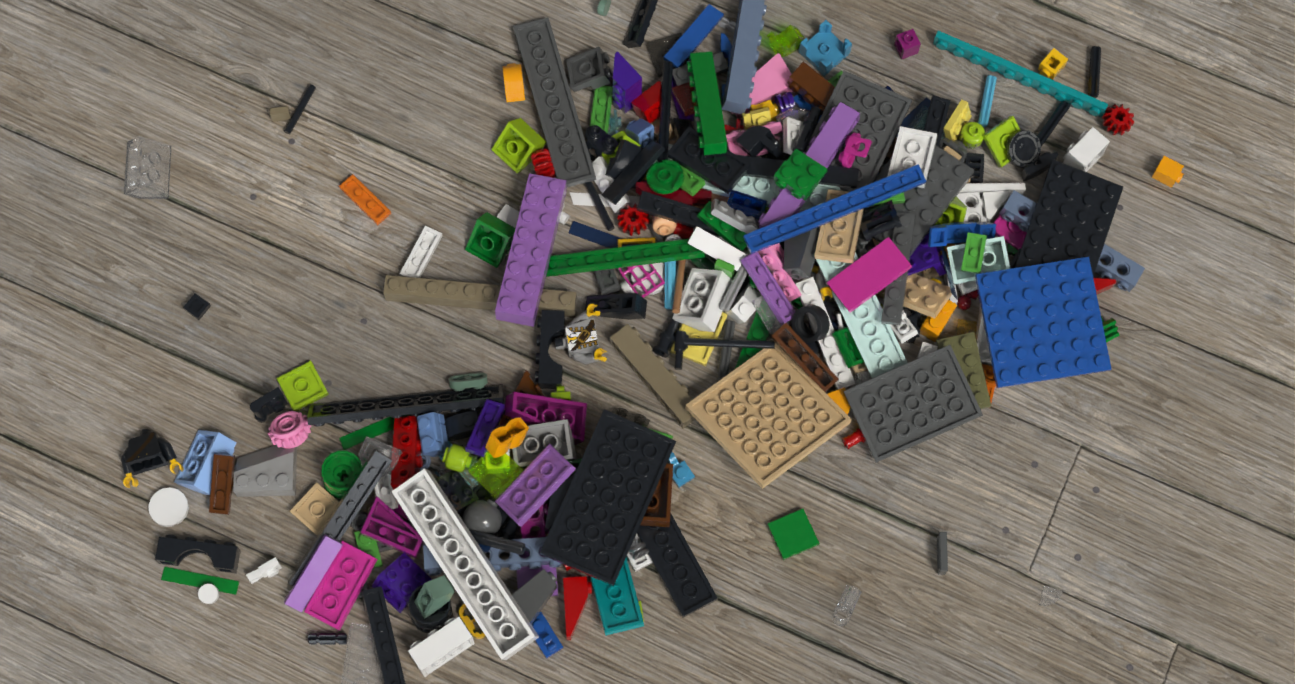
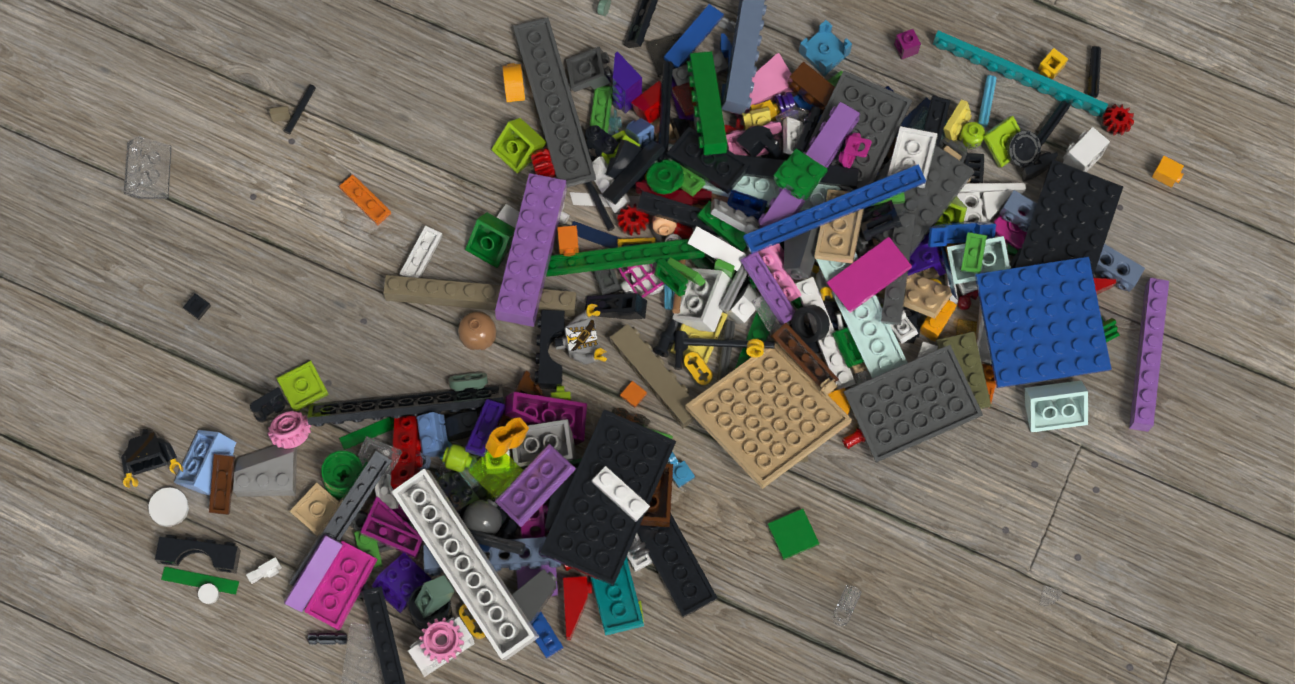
(445, 651): none -> bright pink gear
(477, 331): none -> medium nougat cylinder
(568, 240): none -> orange slope
(620, 494): none -> white plate
(633, 394): none -> orange tile
(671, 277): none -> green tile
(687, 272): none -> bright green tile
(695, 371): none -> yellow beam
(755, 348): none -> yellow bush
(787, 41): clear neon green brick -> none
(828, 386): none -> tan plate
(942, 556): dark grey tile -> none
(1056, 406): none -> light aqua slope
(1149, 355): none -> medium lavender brick

